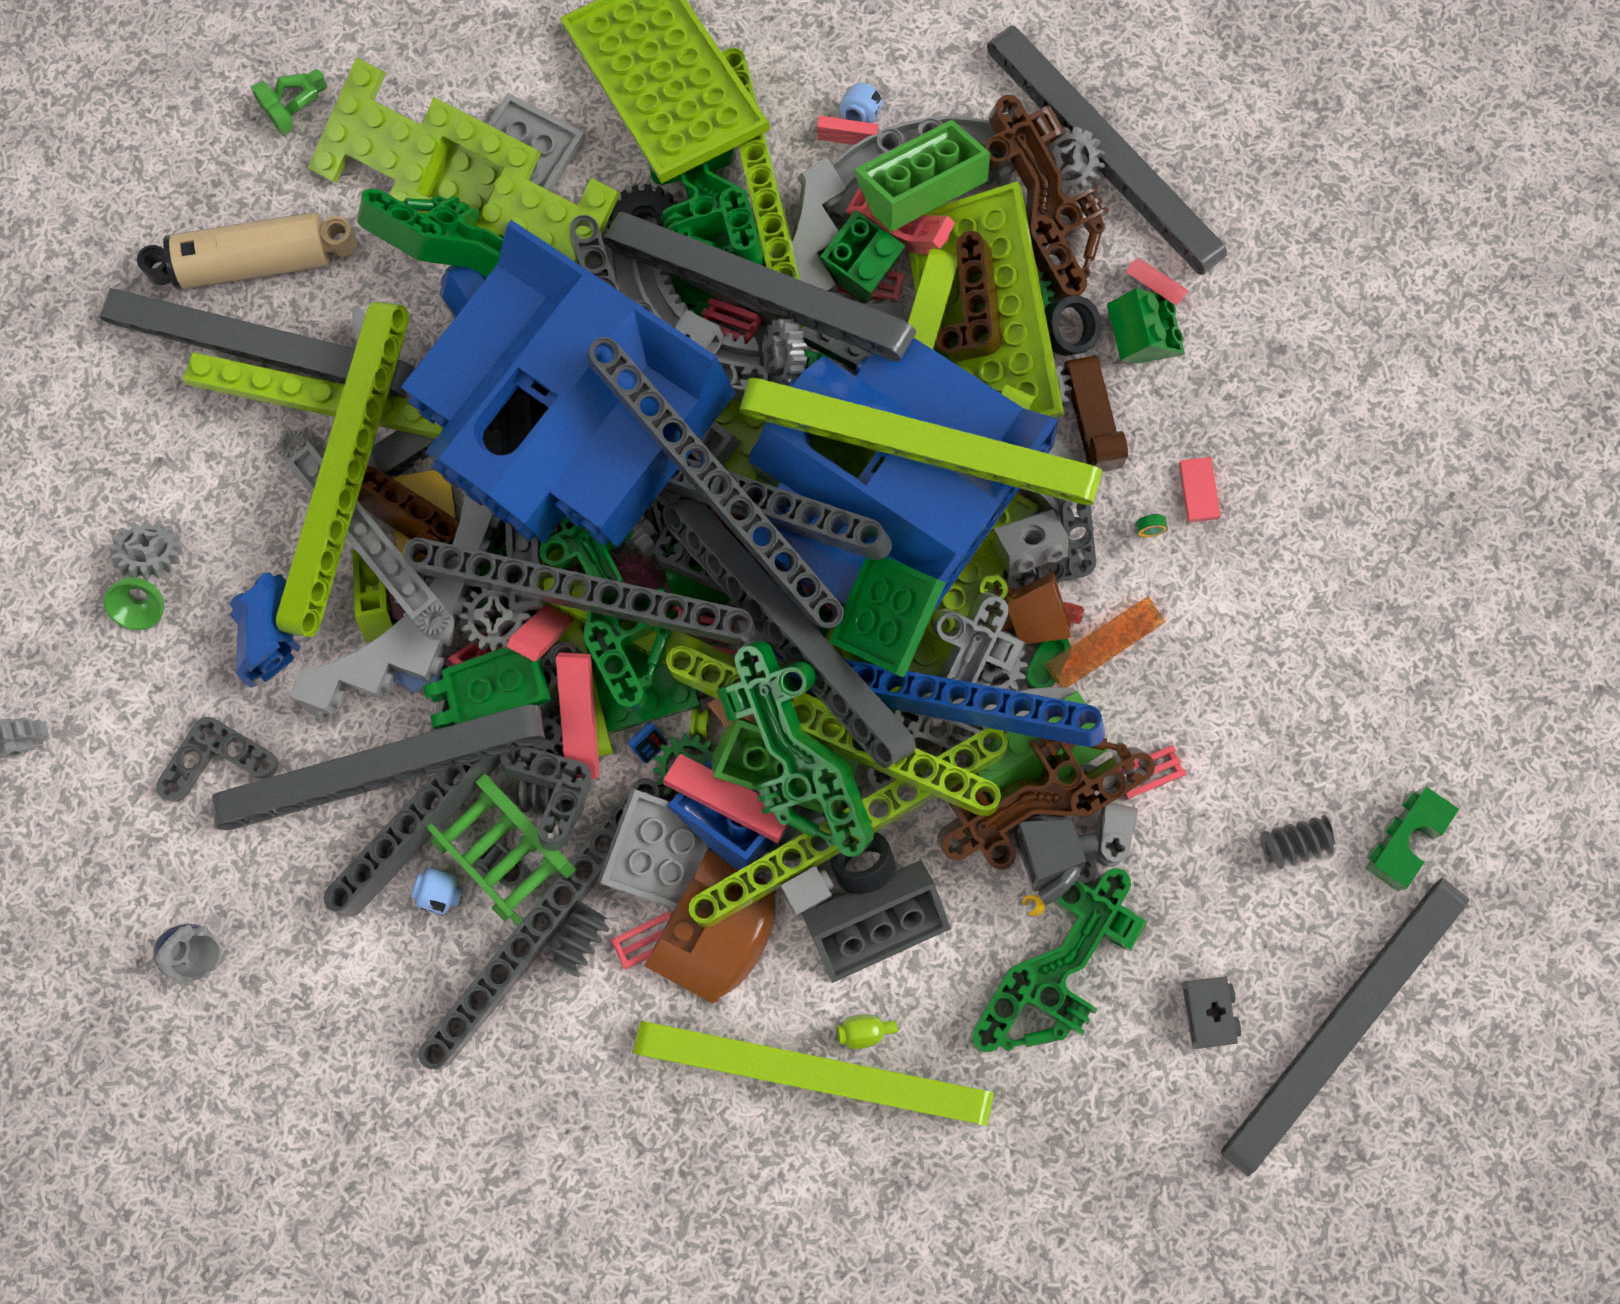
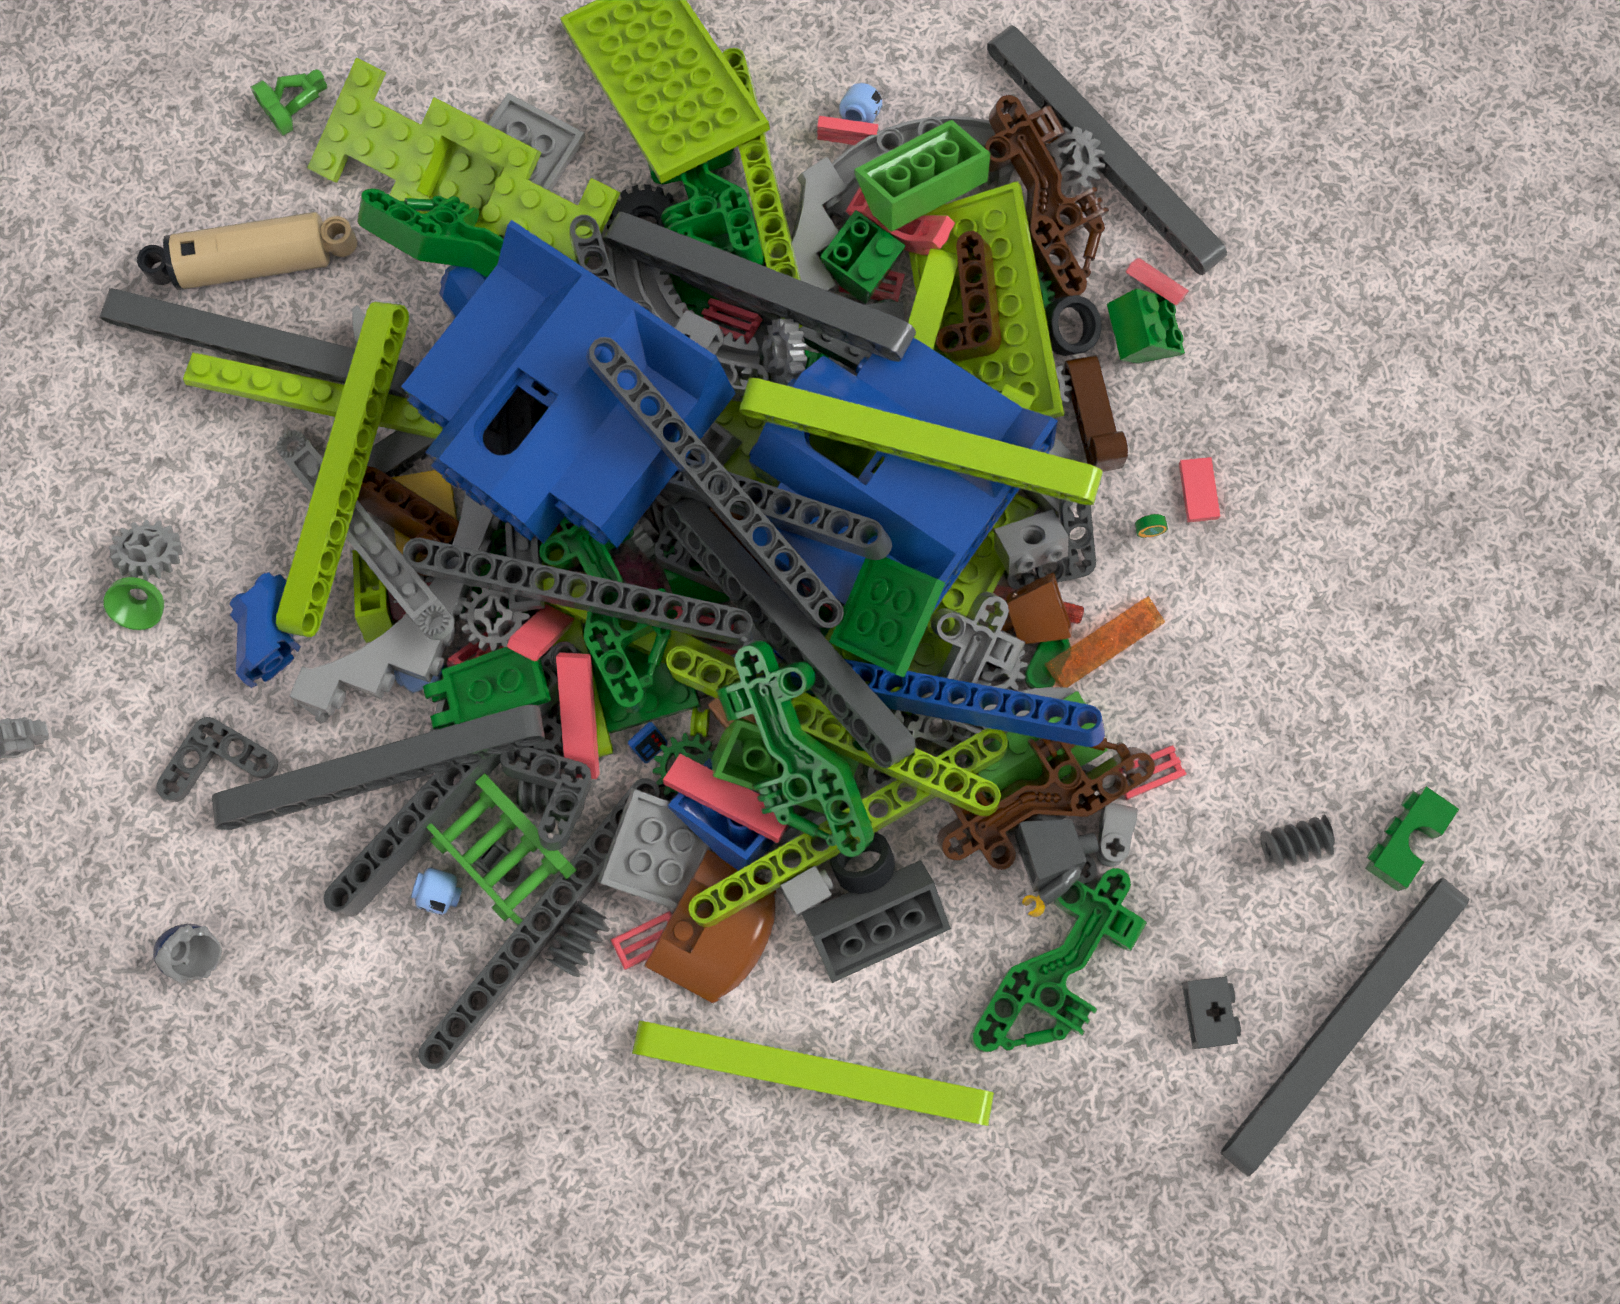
(864, 1031): lime plant -> none
(990, 581): lime bush -> none

